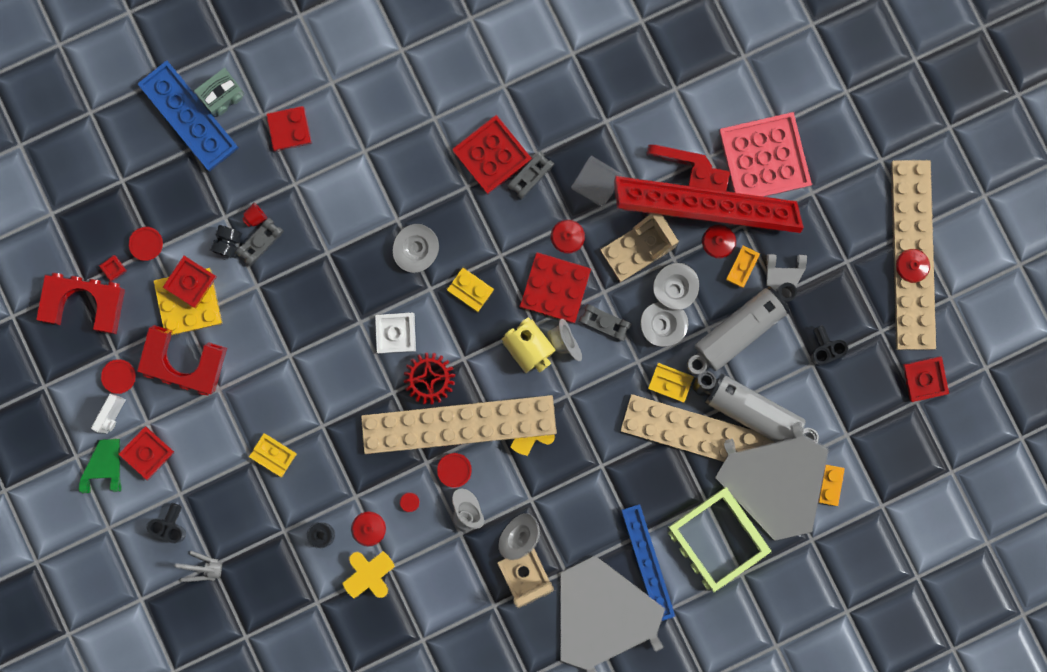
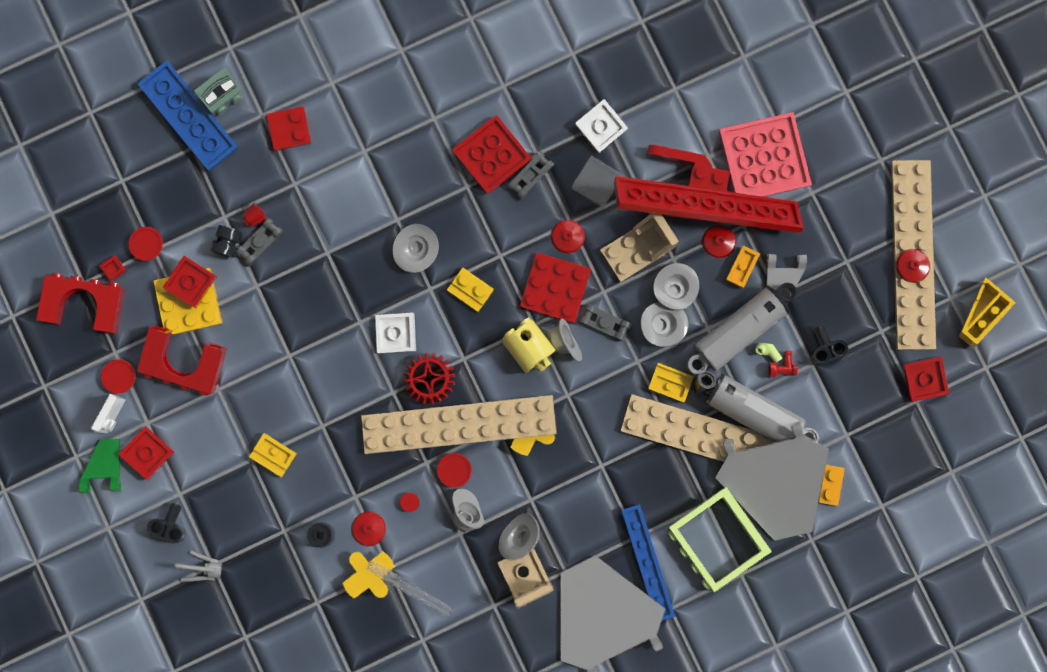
(409, 588): none -> clear axle
(601, 126): none -> white plate
(768, 349): none -> yellowish green arm
(789, 368): none -> red piece
(987, 310): none -> yellow wedge

